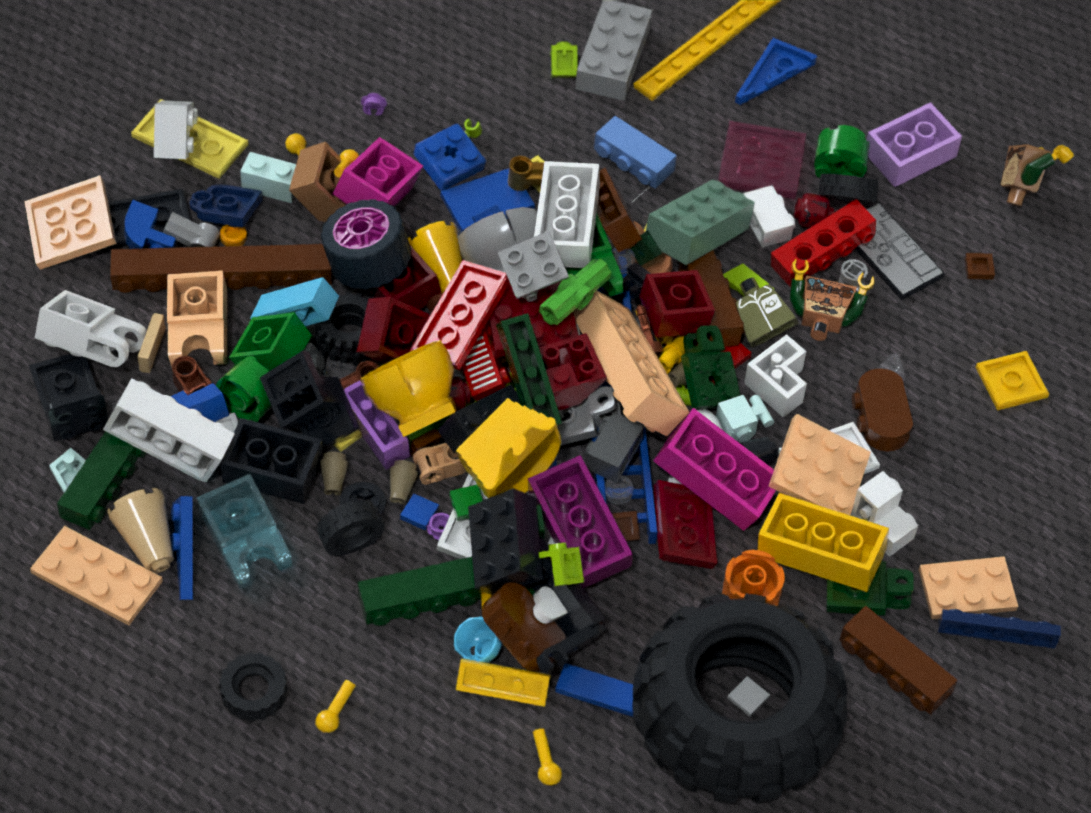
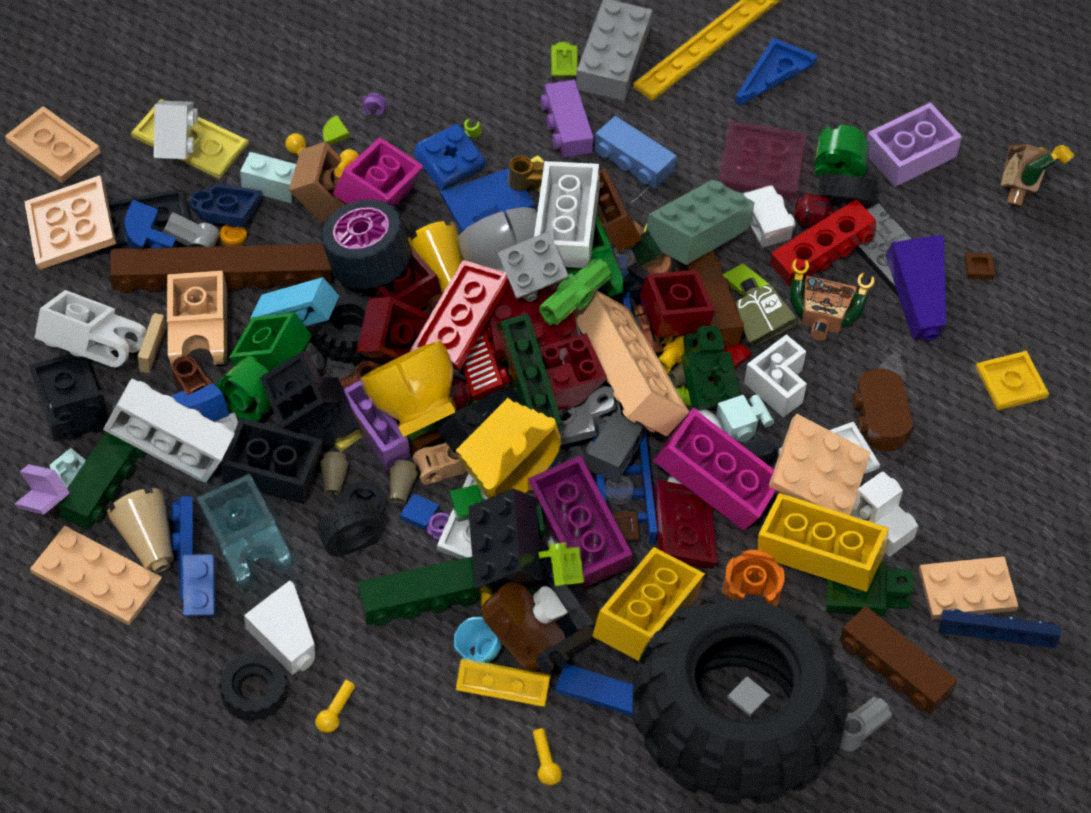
(45, 492): none -> lavender panel
(52, 144): none -> light nougat plate
(199, 586): none -> brick
(283, 629): none -> white slope
(334, 131): none -> lime tile
(567, 119): none -> medium lavender brick
(646, 602): none -> yellow brick
(850, 272): light grey wheel -> none
(864, 723): none -> light grey piece
(920, 283): none -> dark purple slope

